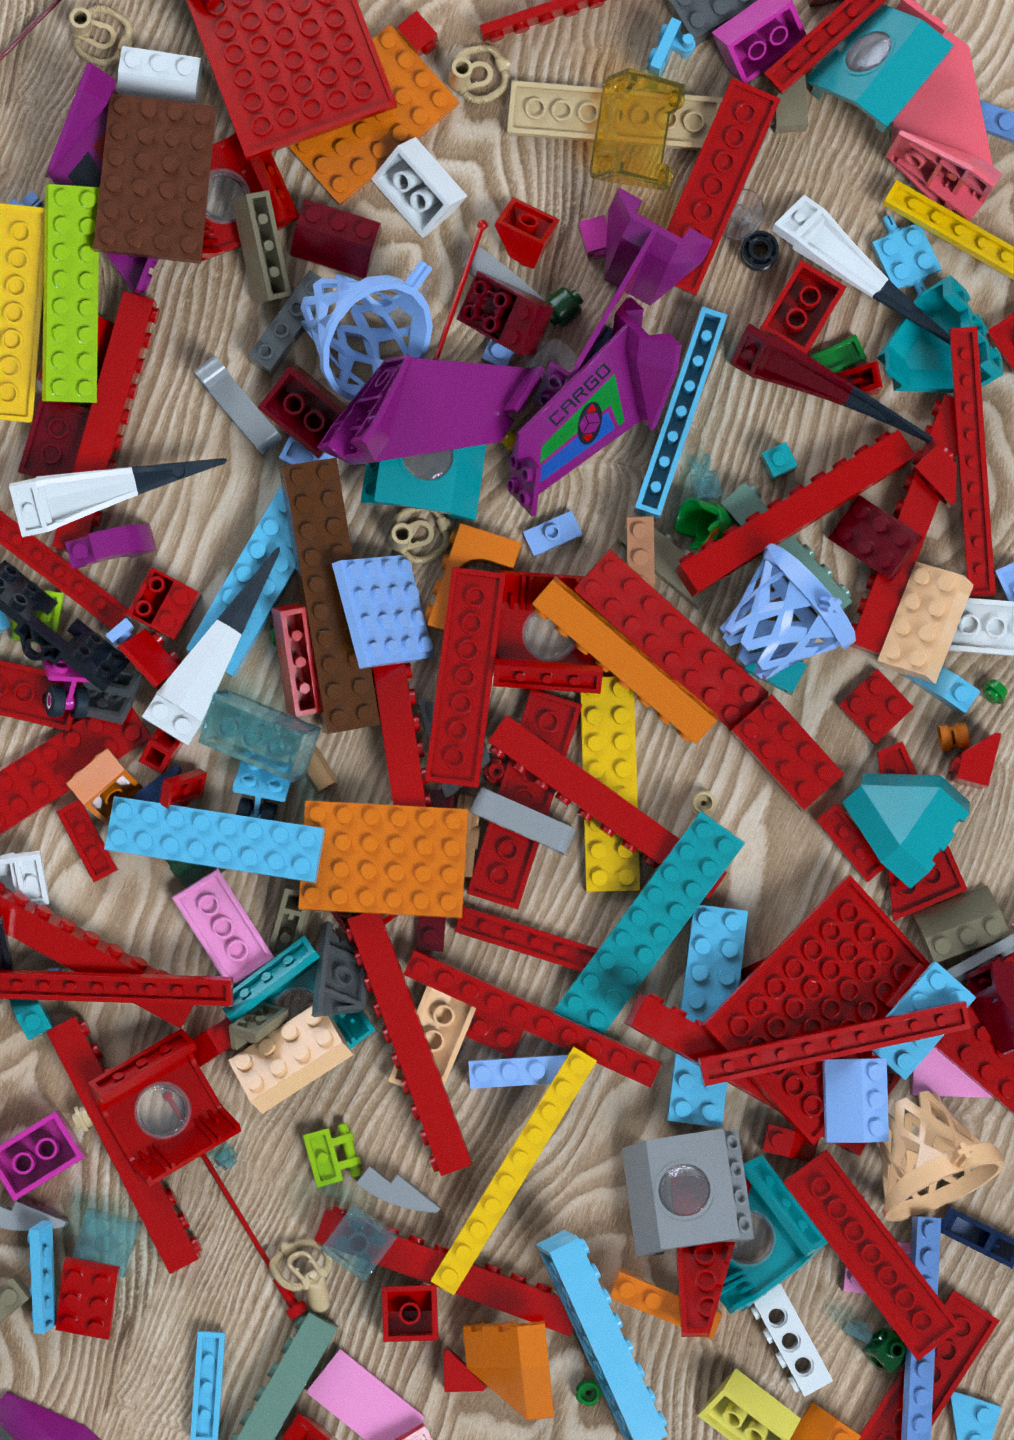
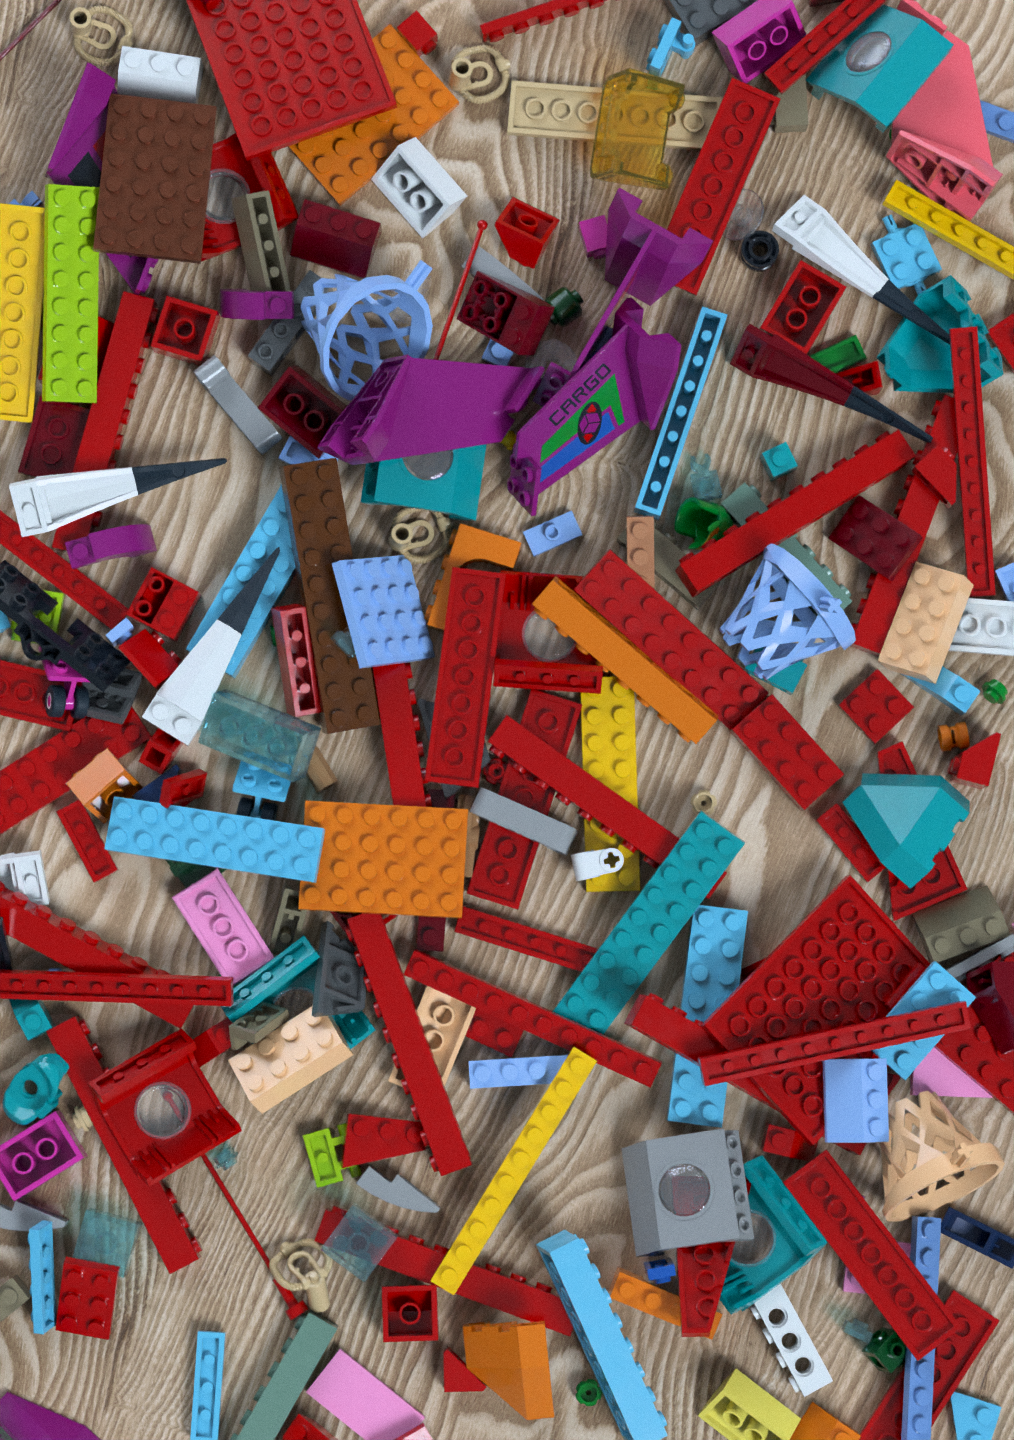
(47, 1074): none -> teal piece
(185, 331): none -> red brick
(256, 304): none -> magenta arch
(344, 642): none -> clear light blue plate
(379, 1138): none -> red wing
(592, 865): none -> white piece
(660, 1270): none -> blue plate

